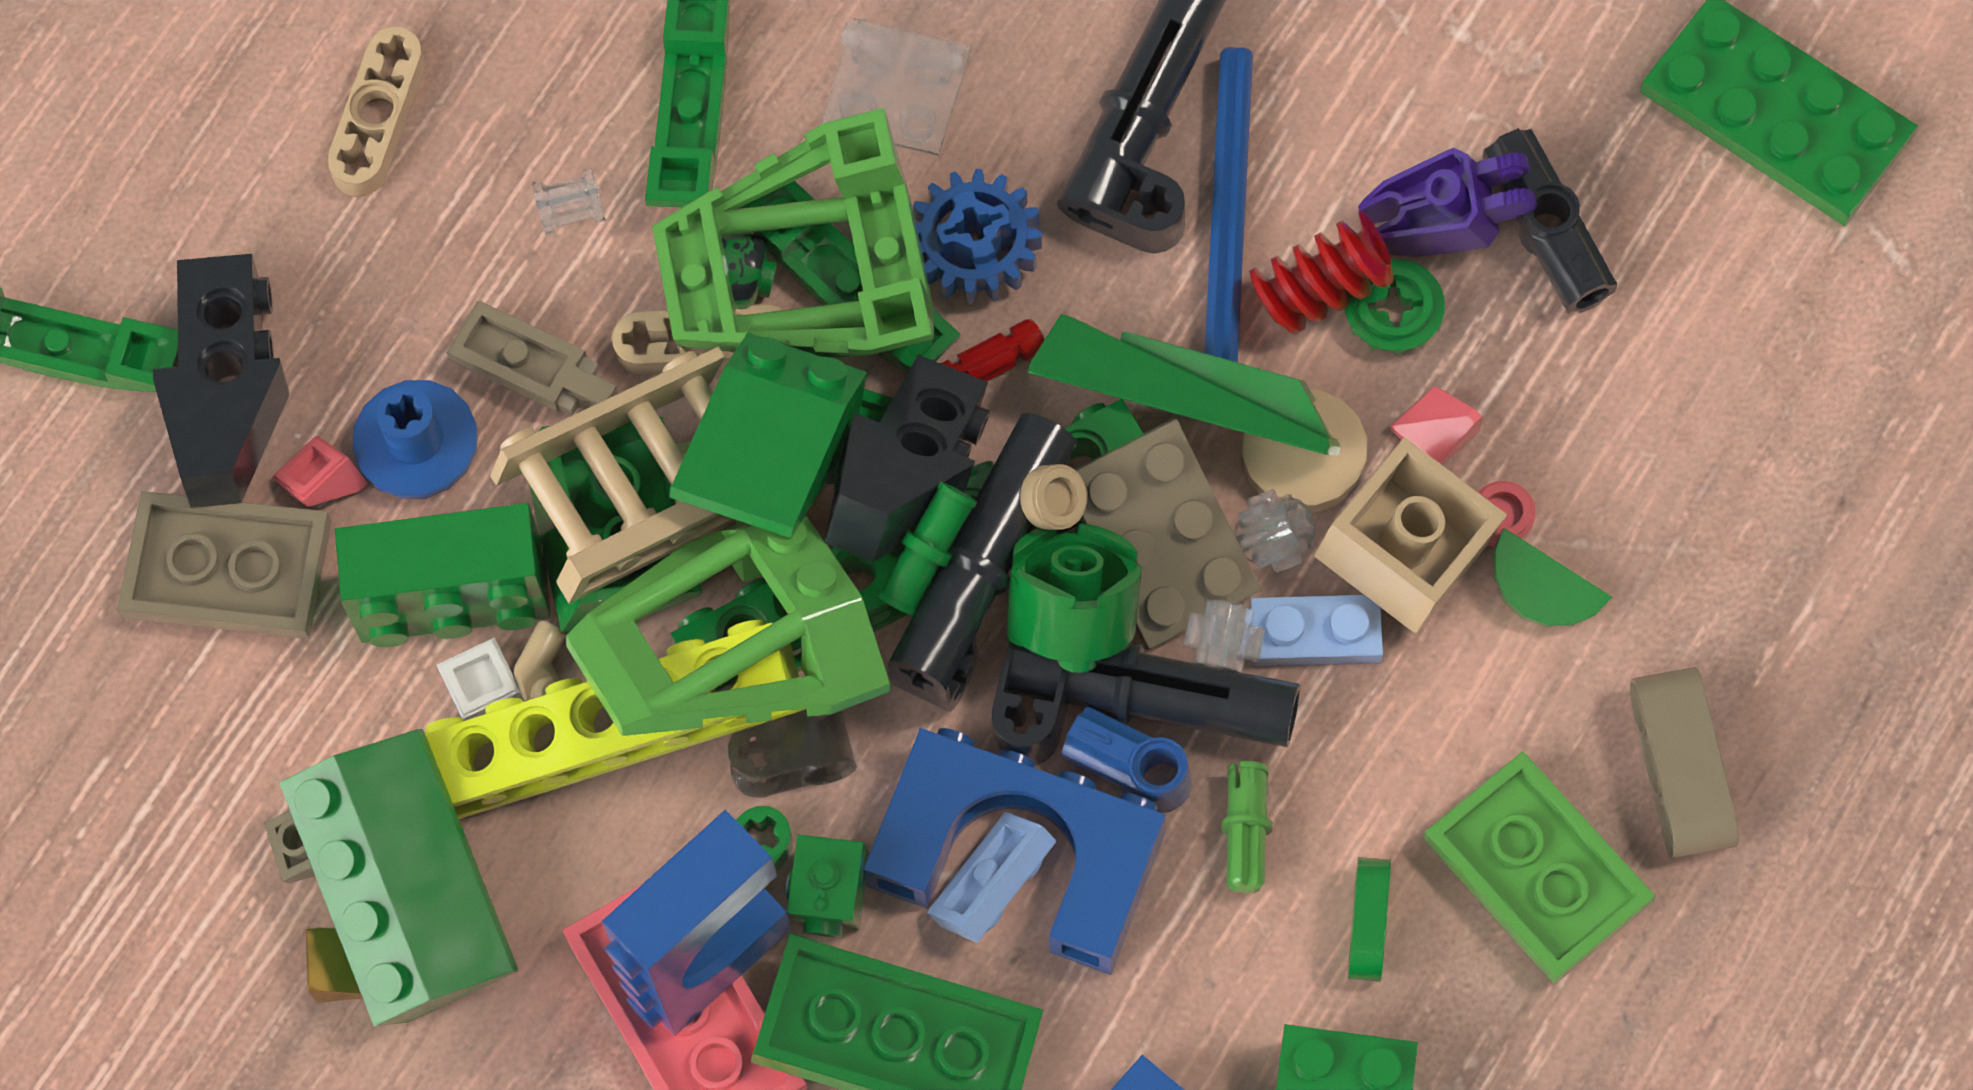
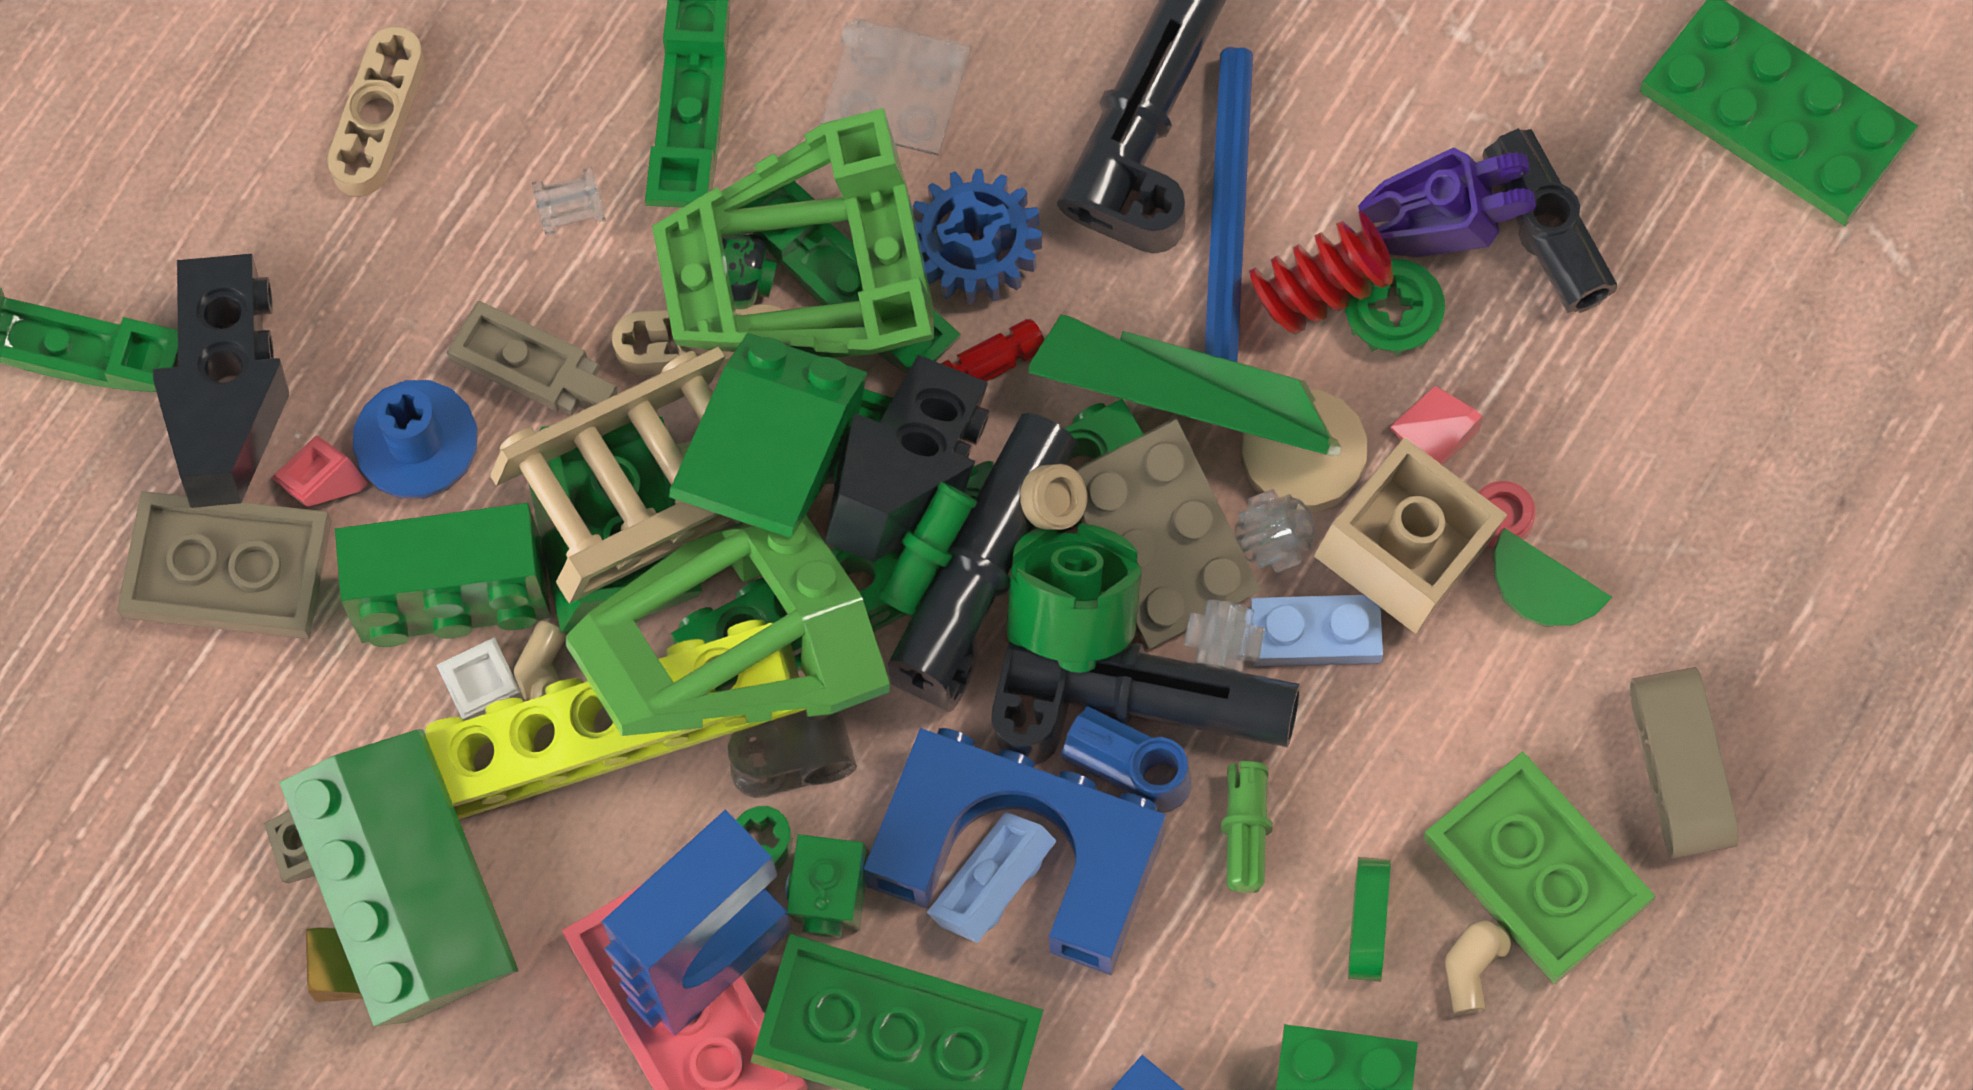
(1468, 959): none -> tan arm

